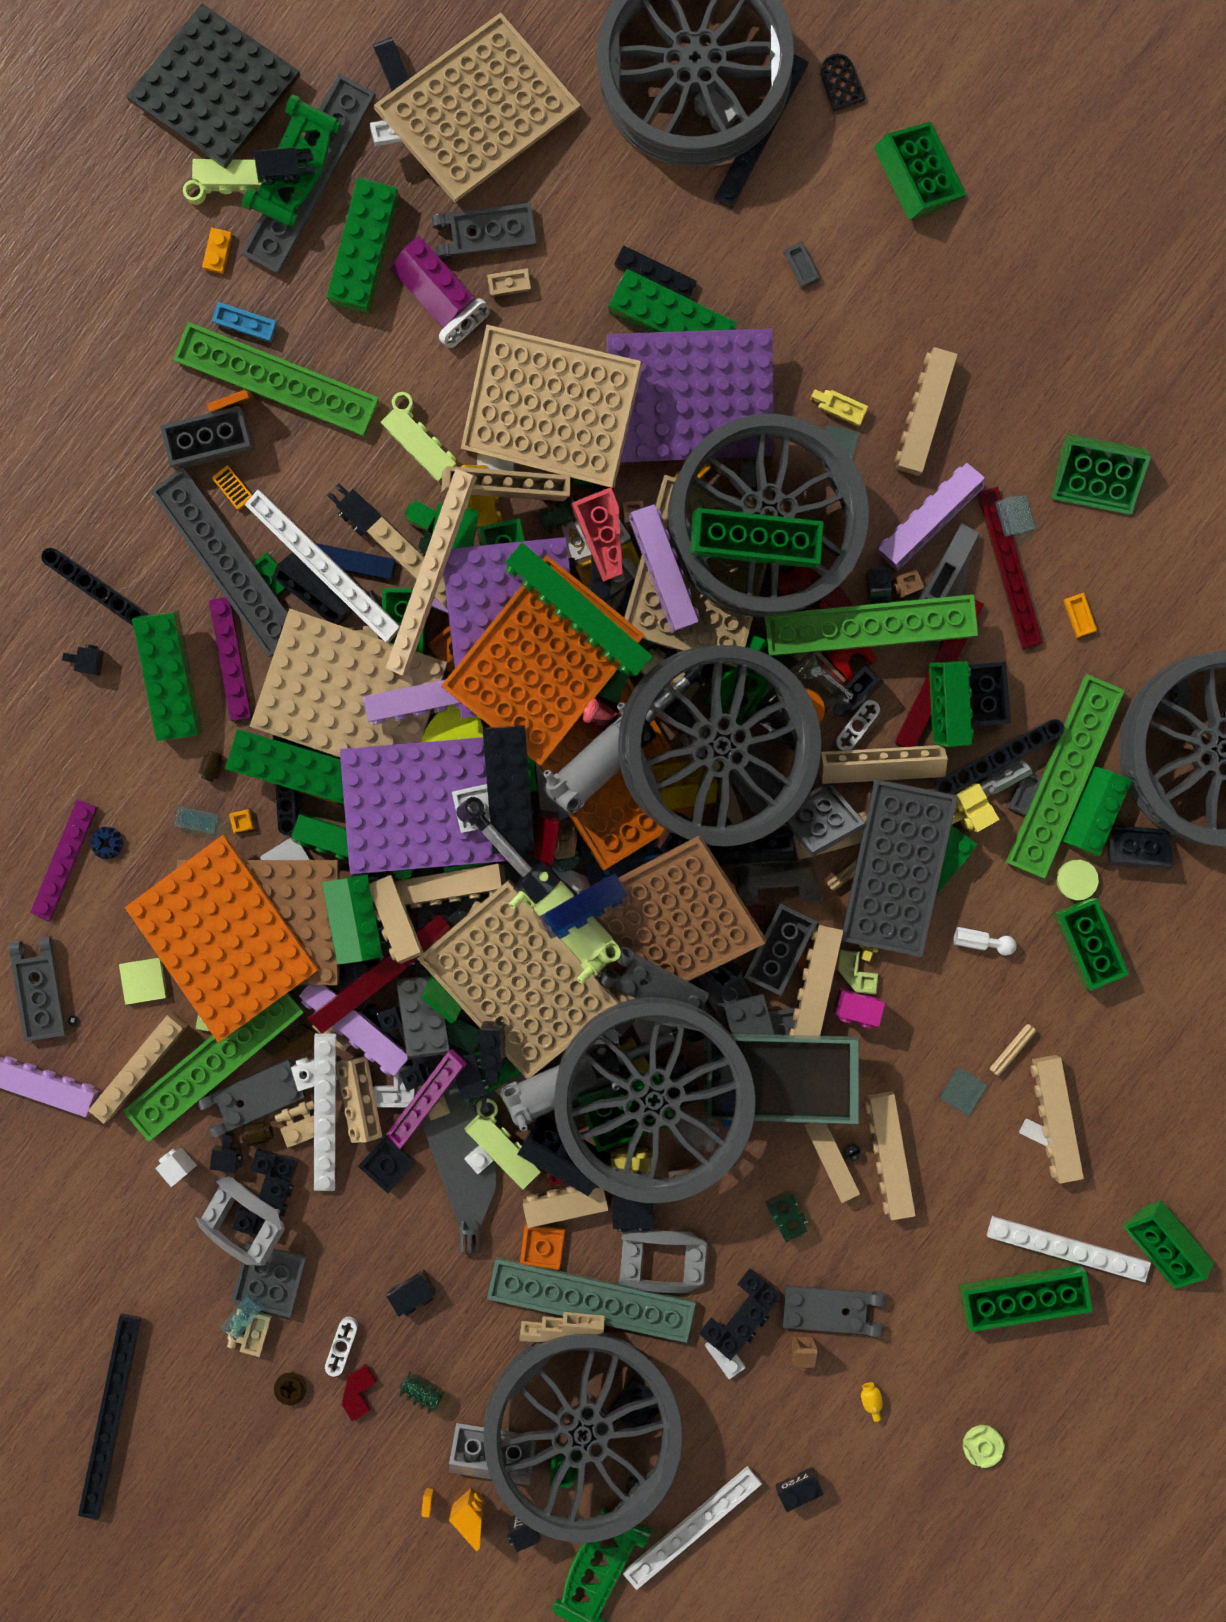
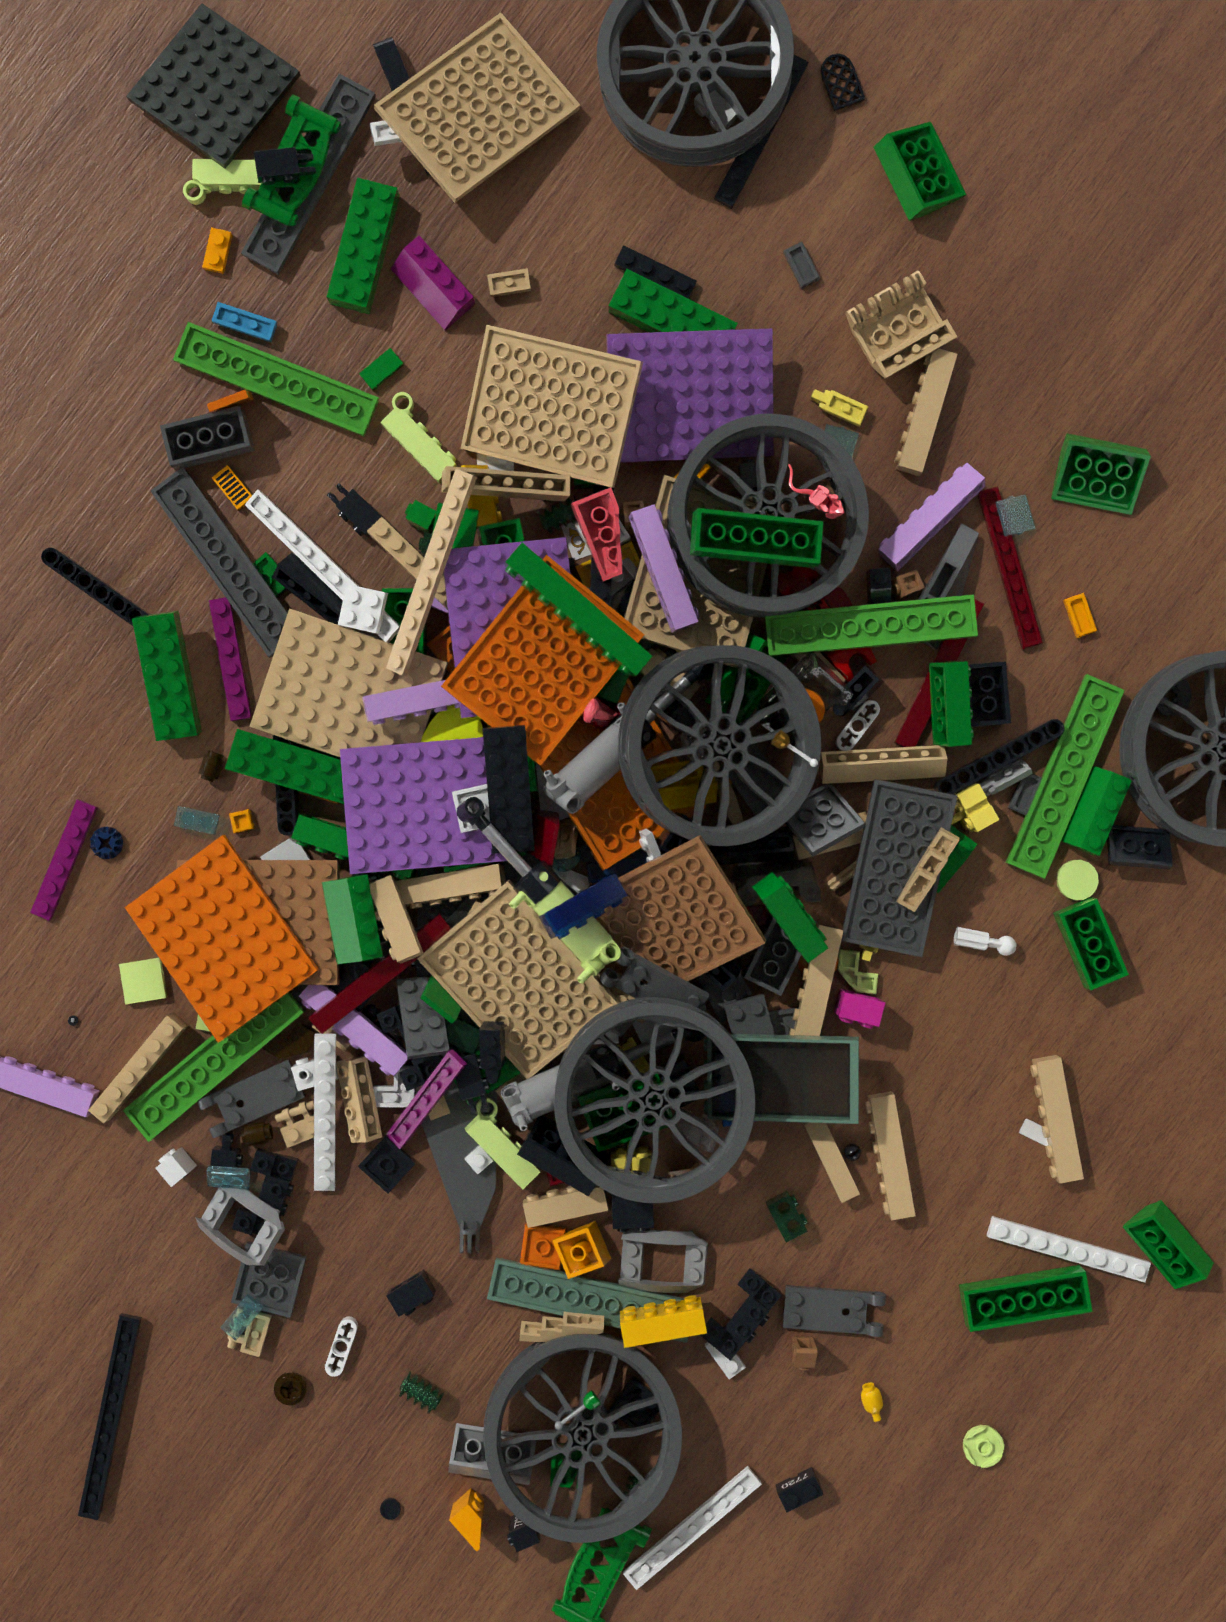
(38, 1000): dark grey hinge -> none
(87, 660): black brick -> none
(228, 1177): none -> clear light blue plate
(353, 1401): dark red tile -> none
(360, 562): dark blue tile -> none
(362, 609): none -> white plate
(381, 369): none -> green tile
(390, 1508): none -> black piece
(427, 1502): light orange tile -> none
(471, 309): white beam -> none
(496, 230): dark grey hinge -> none
(582, 1250): none -> light orange slope
(590, 1402): none -> hinge
(649, 844): none -> white plate
(662, 1321): none -> yellow brick
(782, 741): none -> hinge
(791, 916): none -> green brick
(821, 499): none -> coral animal
(899, 326): none -> tan slope
(928, 869): none -> tan slope
(963, 1091): clear light blue piece -> none
(1013, 1049): tan axle -> none

